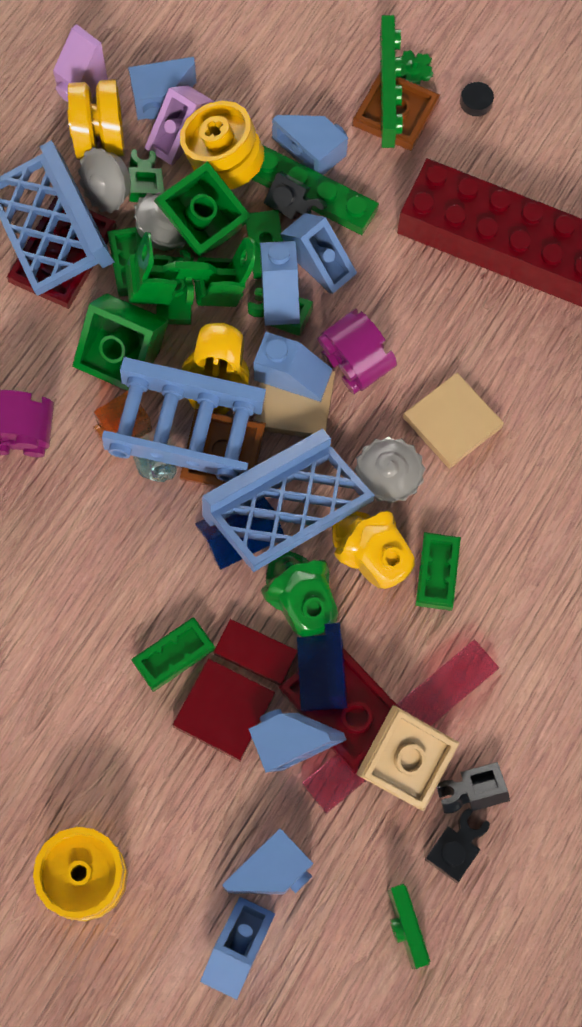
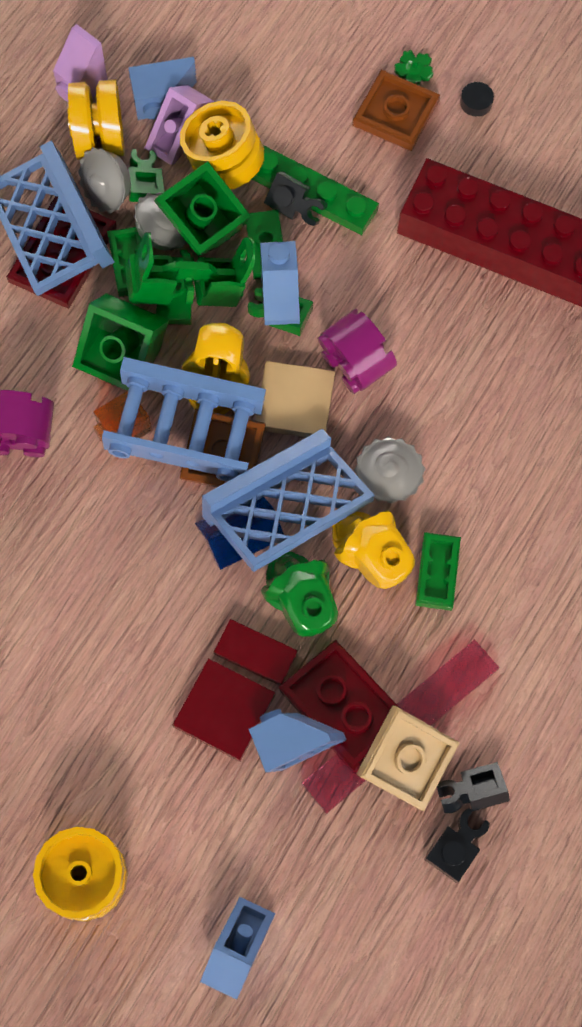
(155, 470): clear light blue arm -> none
(173, 654): green plate -> none
(272, 869): medium blue slope -> none
(291, 367): medium blue slope -> none
(311, 140): medium blue slope -> none
(320, 251): medium blue slope -> none
(322, 670): clear blue panel -> none
(390, 92): green plate -> none
(406, 927): green plate -> none
(453, 420): tan tile -> none

